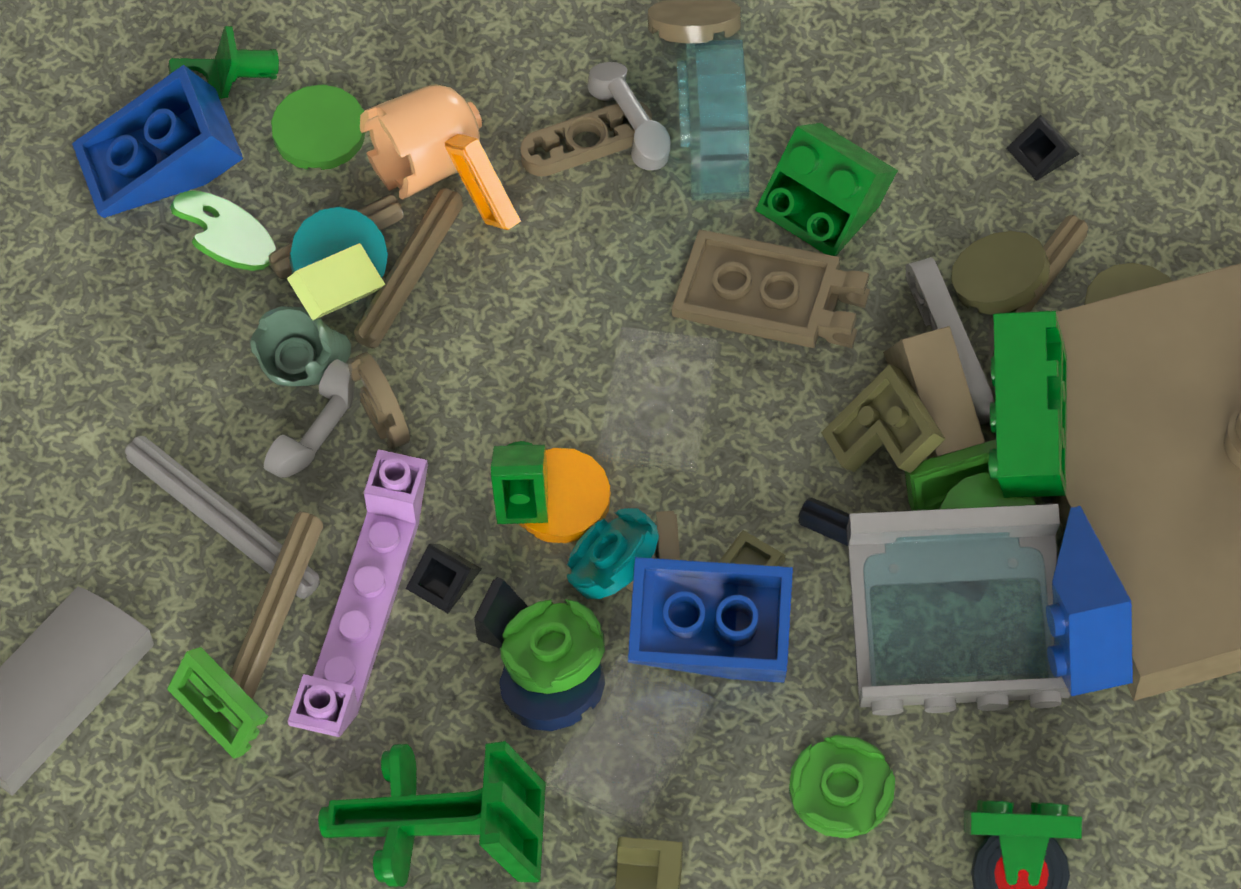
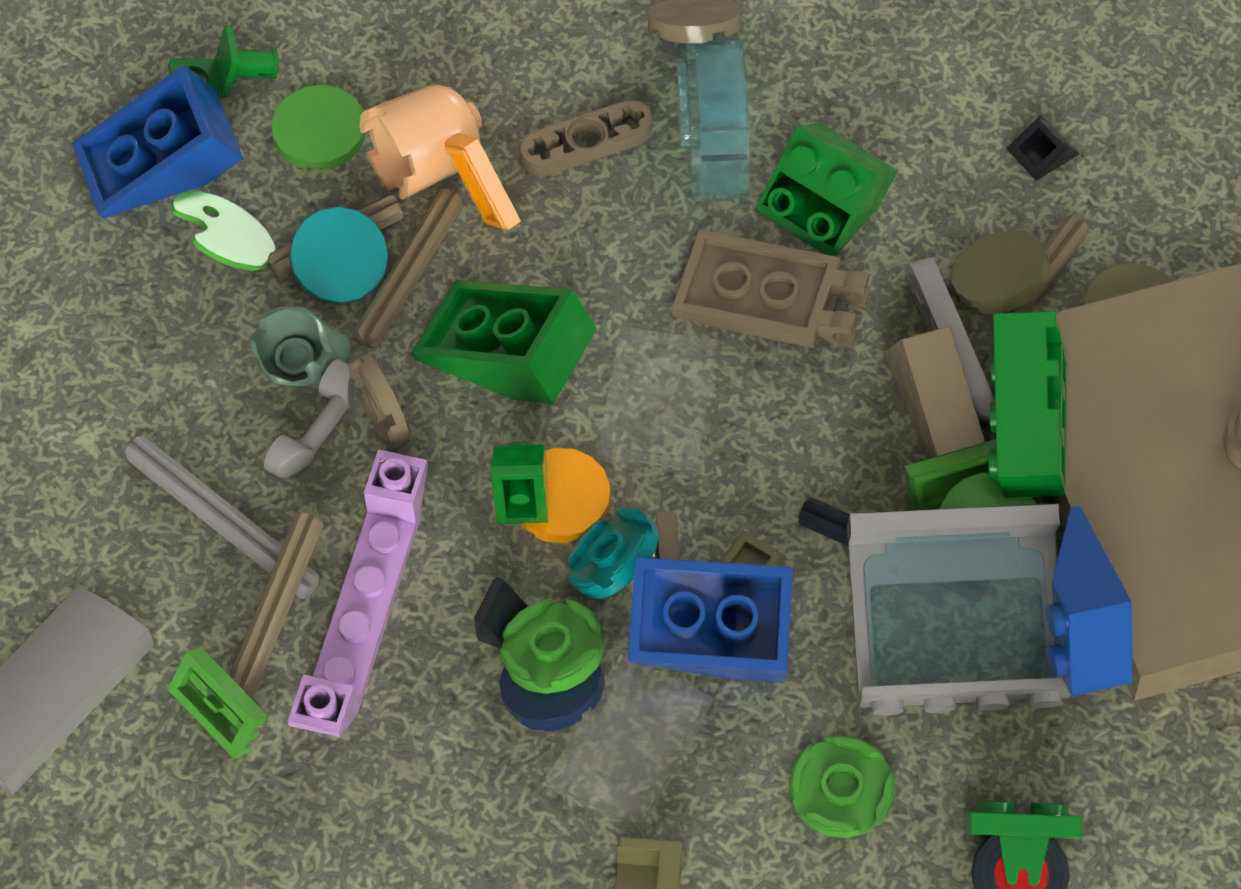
(336, 281): yellowish green tile -> none
(442, 577): black slope -> none
(503, 812): green piece -> none
(508, 338): none -> green slope
(651, 139): light grey bar -> none
(887, 415): olive plate -> none

